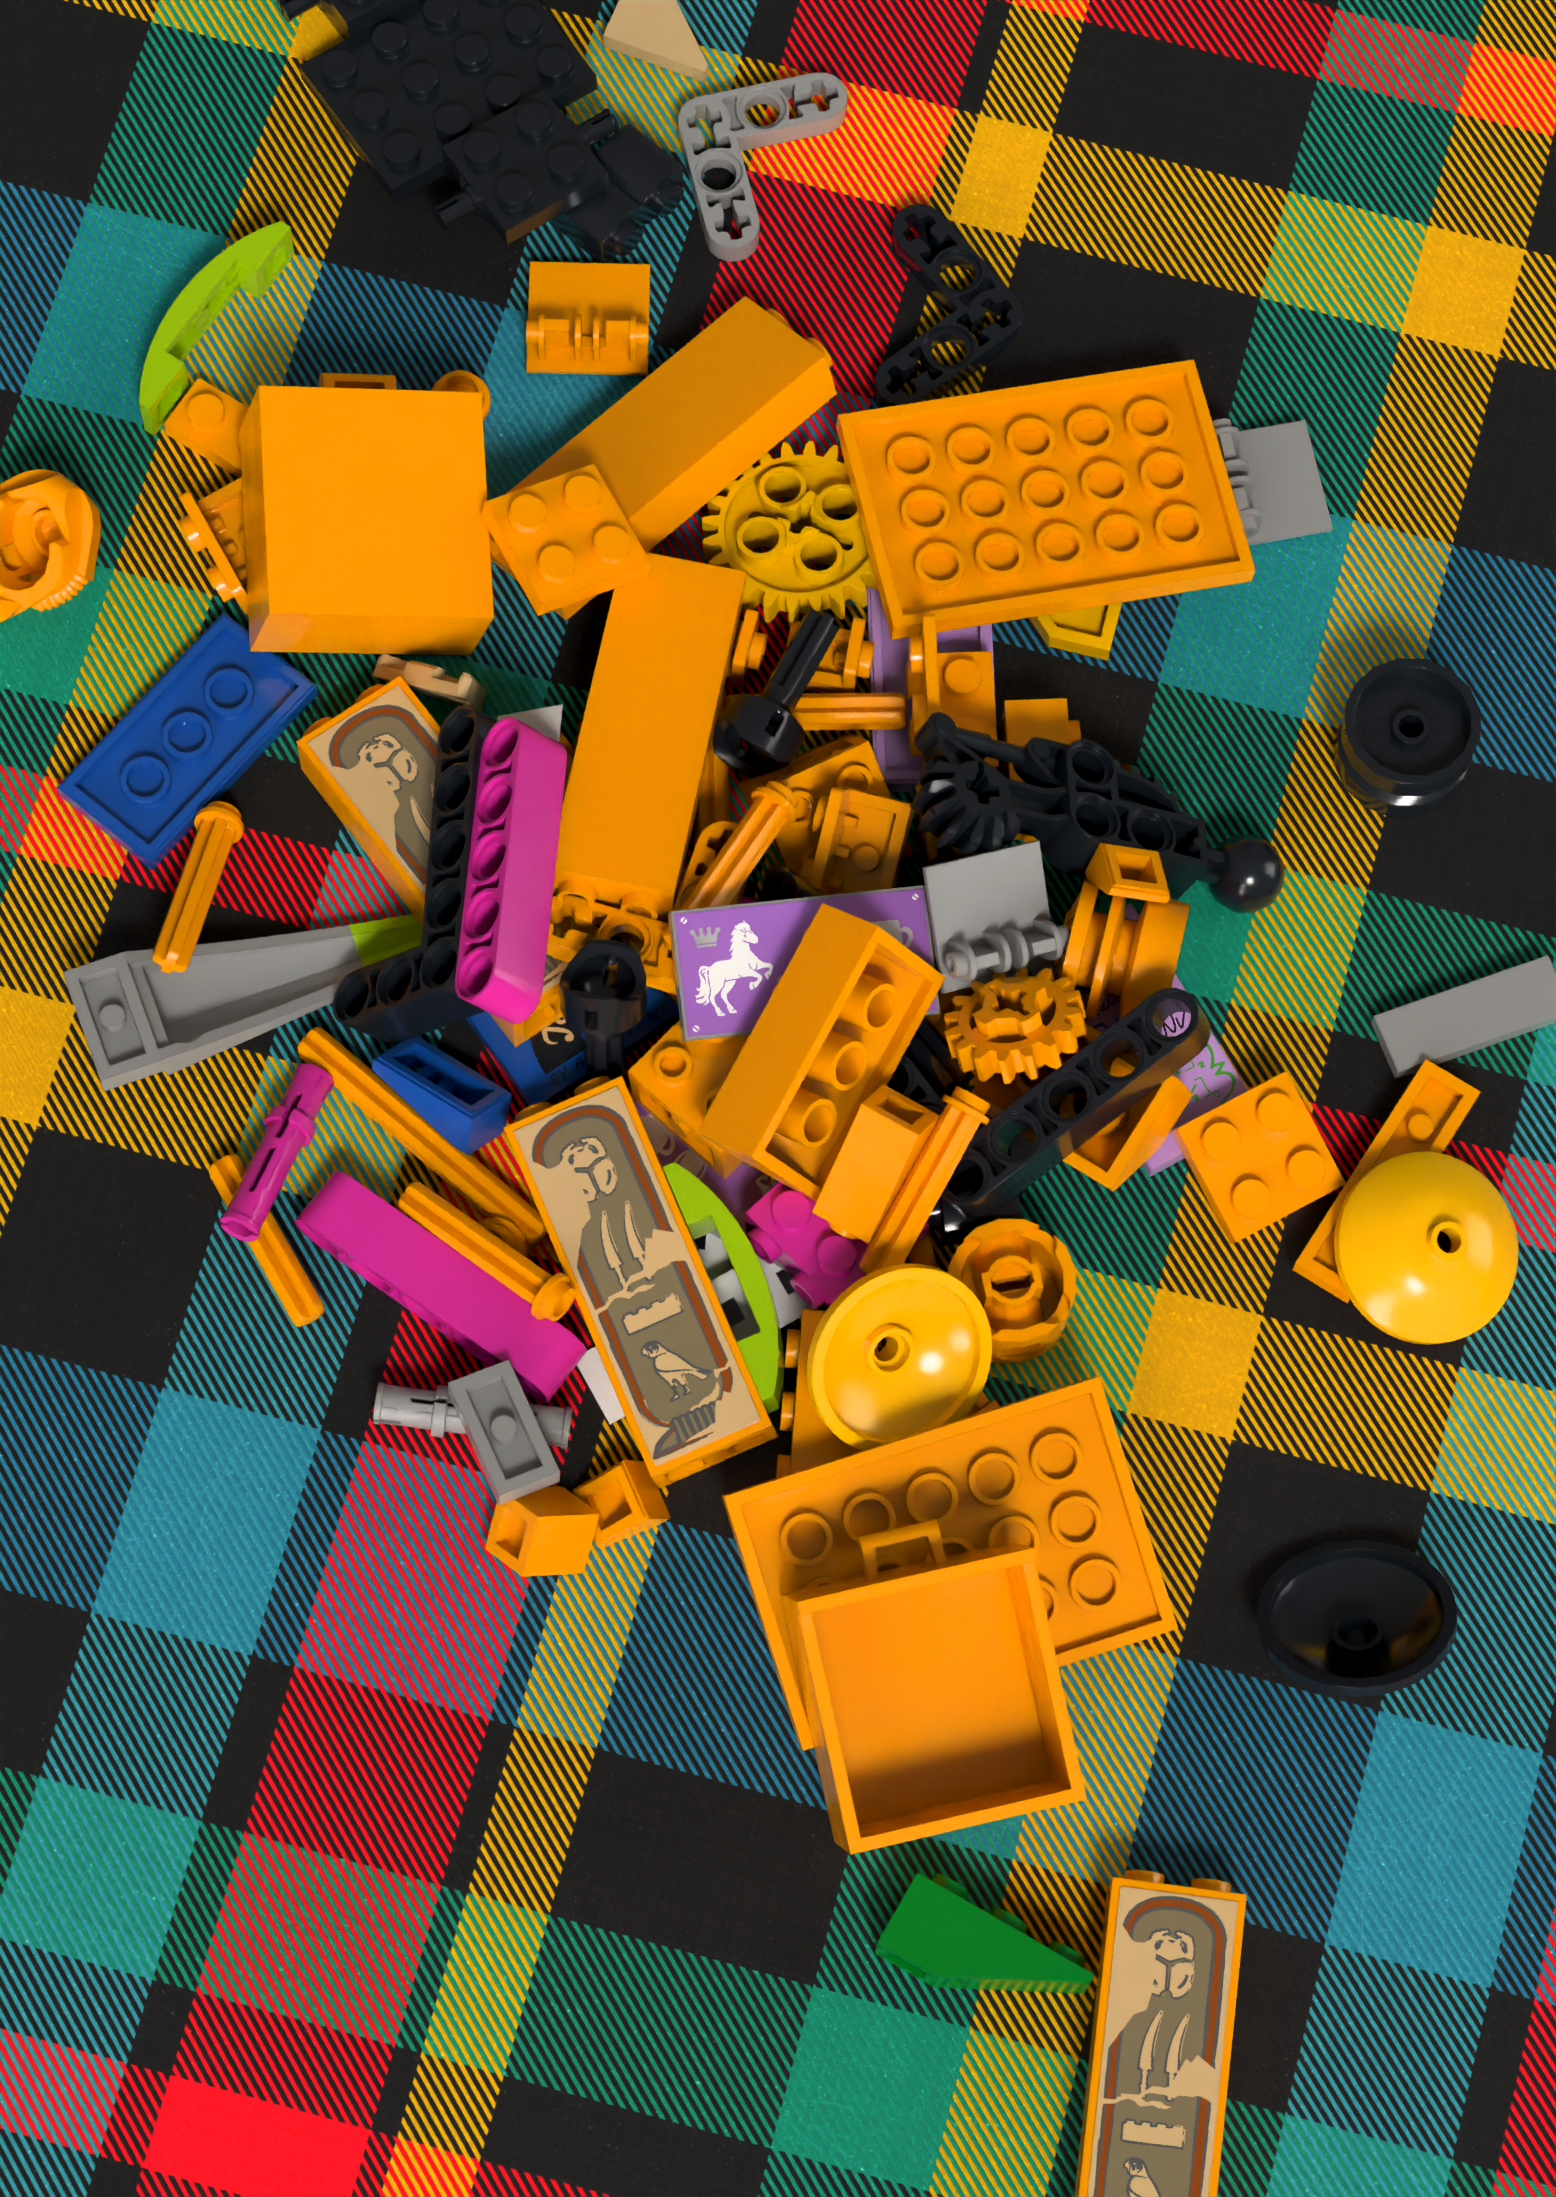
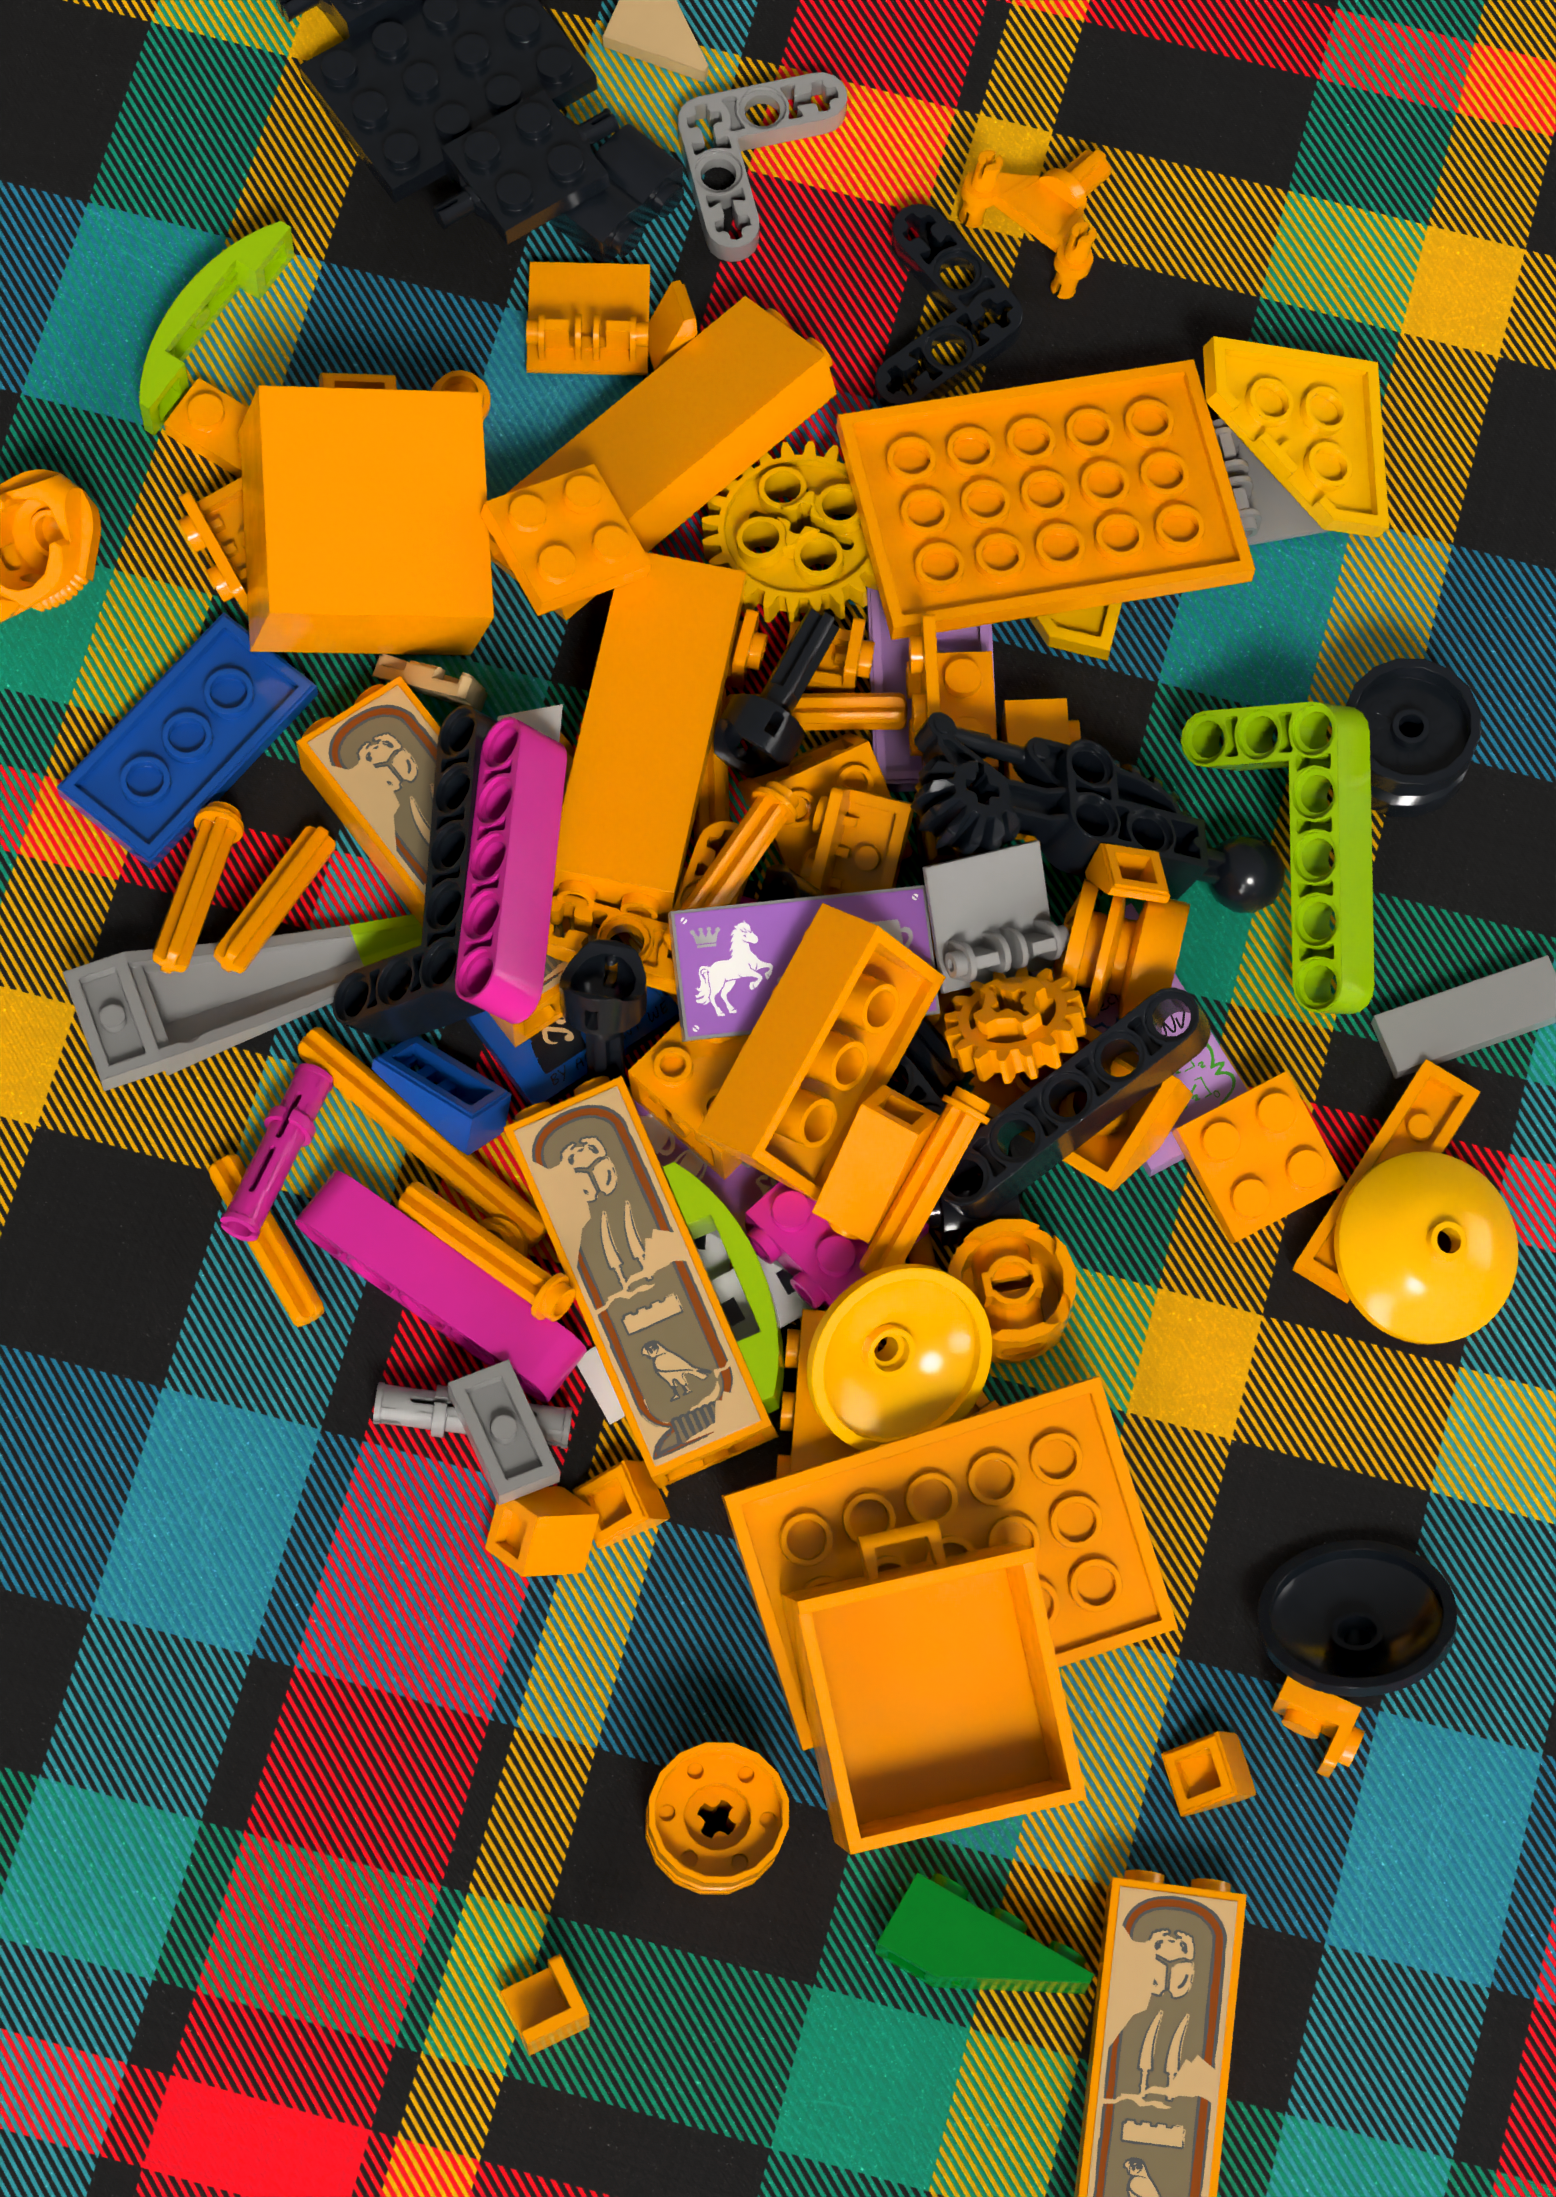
(274, 899): none -> light orange axle
(546, 2007): none -> light orange panel
(671, 324): none -> light orange slope
(710, 1779): none -> light orange wheel
(1044, 206): none -> light orange axle
(1208, 1773): none -> light orange slope
(1309, 423): none -> yellow plate
(1313, 833): none -> lime beam
(1316, 1712): none -> light orange bracket

